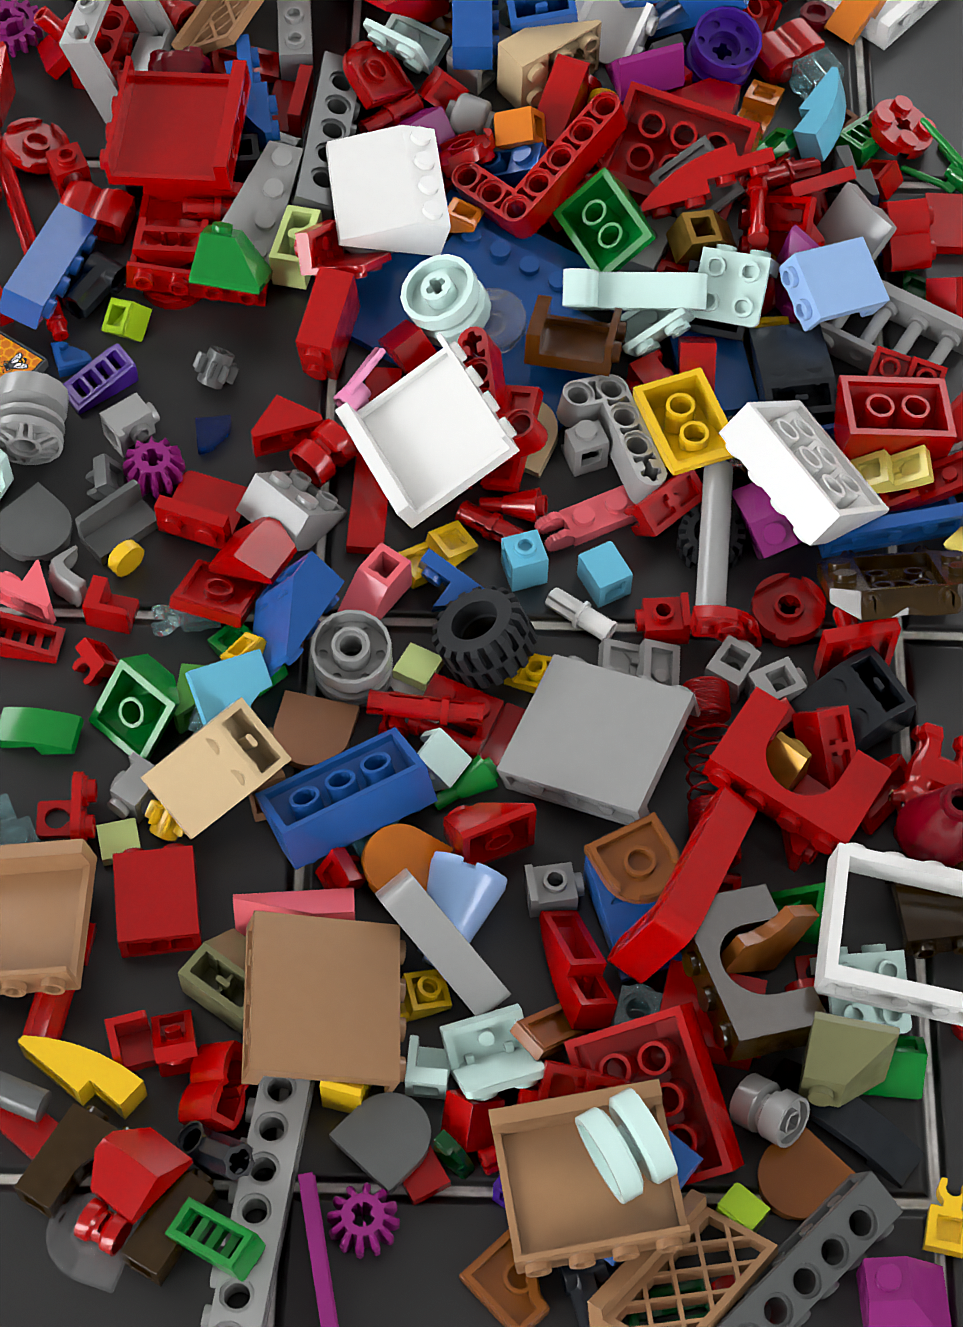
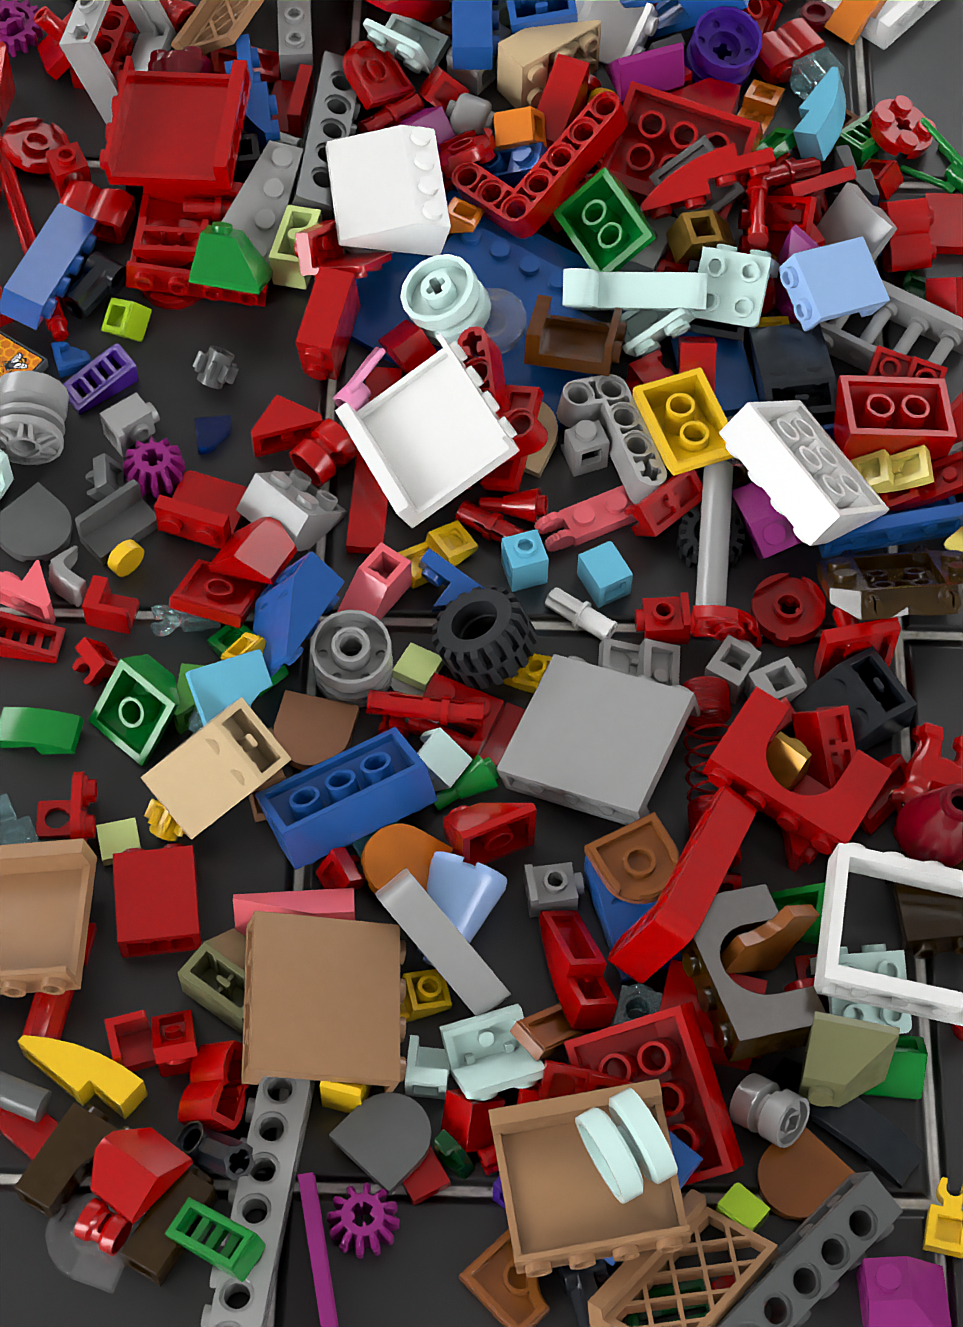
(129, 792): light grey brick -> none

